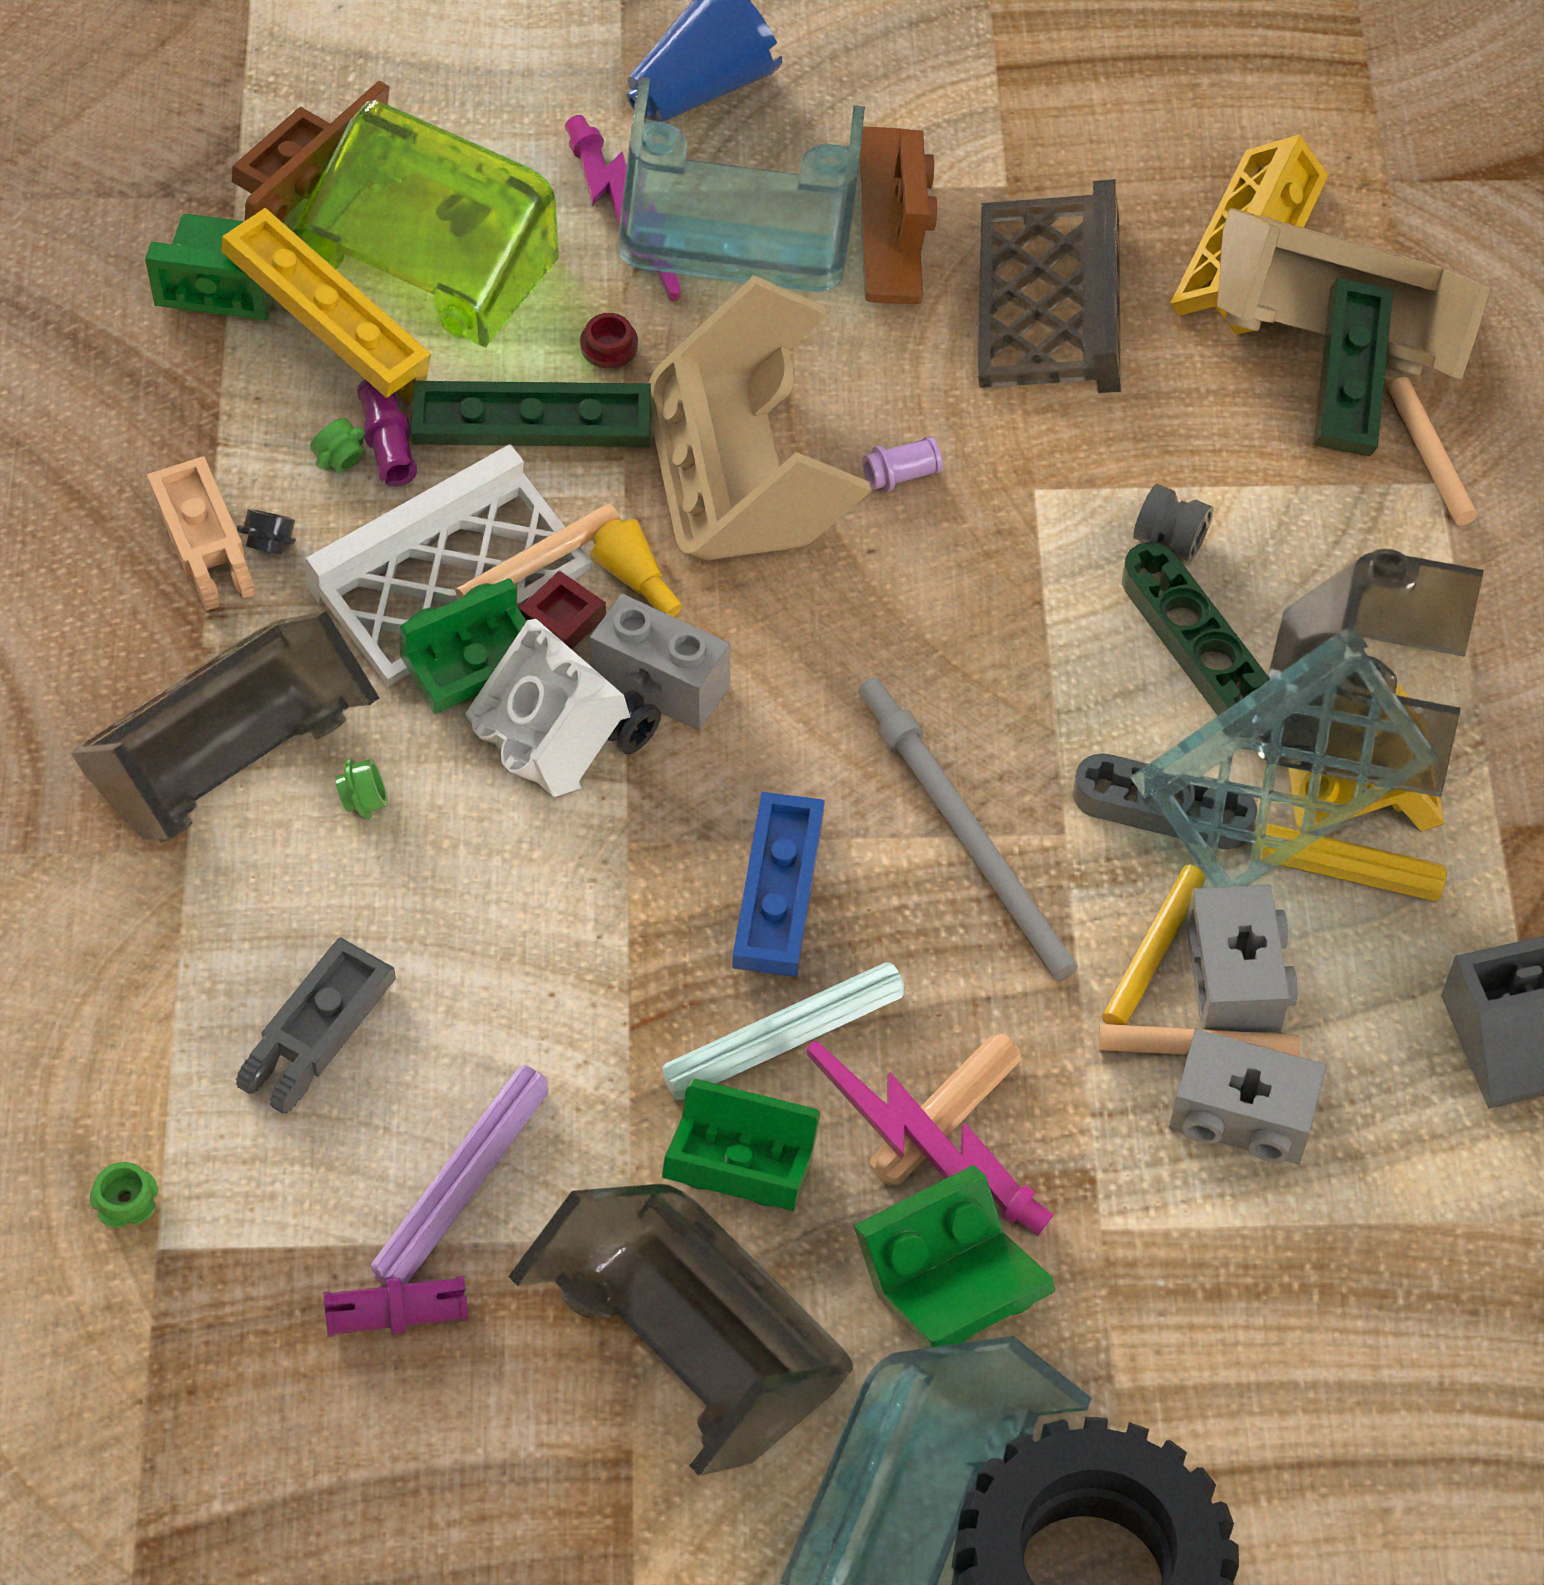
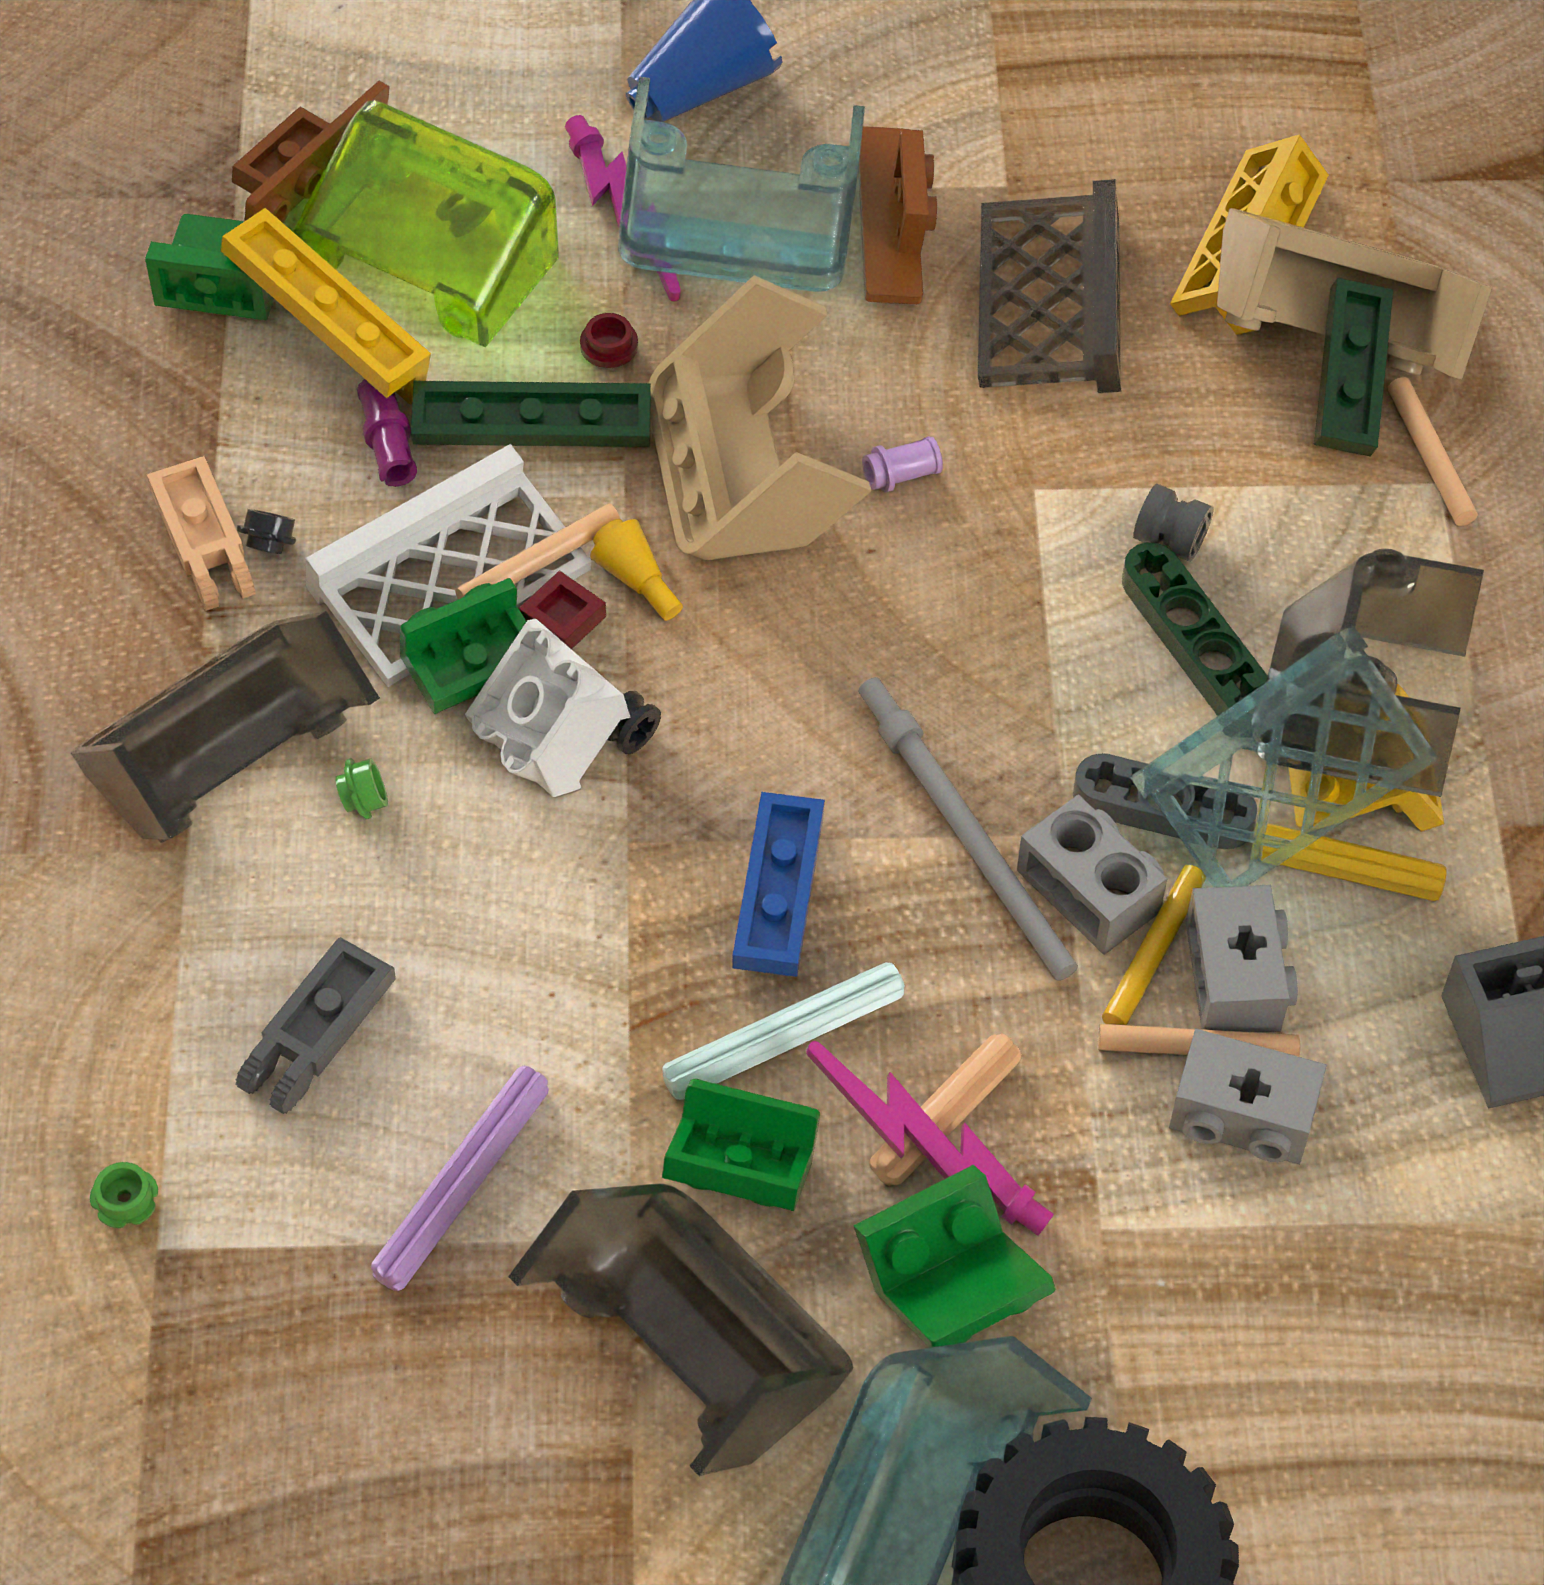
(338, 446): bright green plate -> none
(395, 1306): magenta pin -> none
(662, 660): light grey brick -> none
(1081, 880): none -> light grey brick

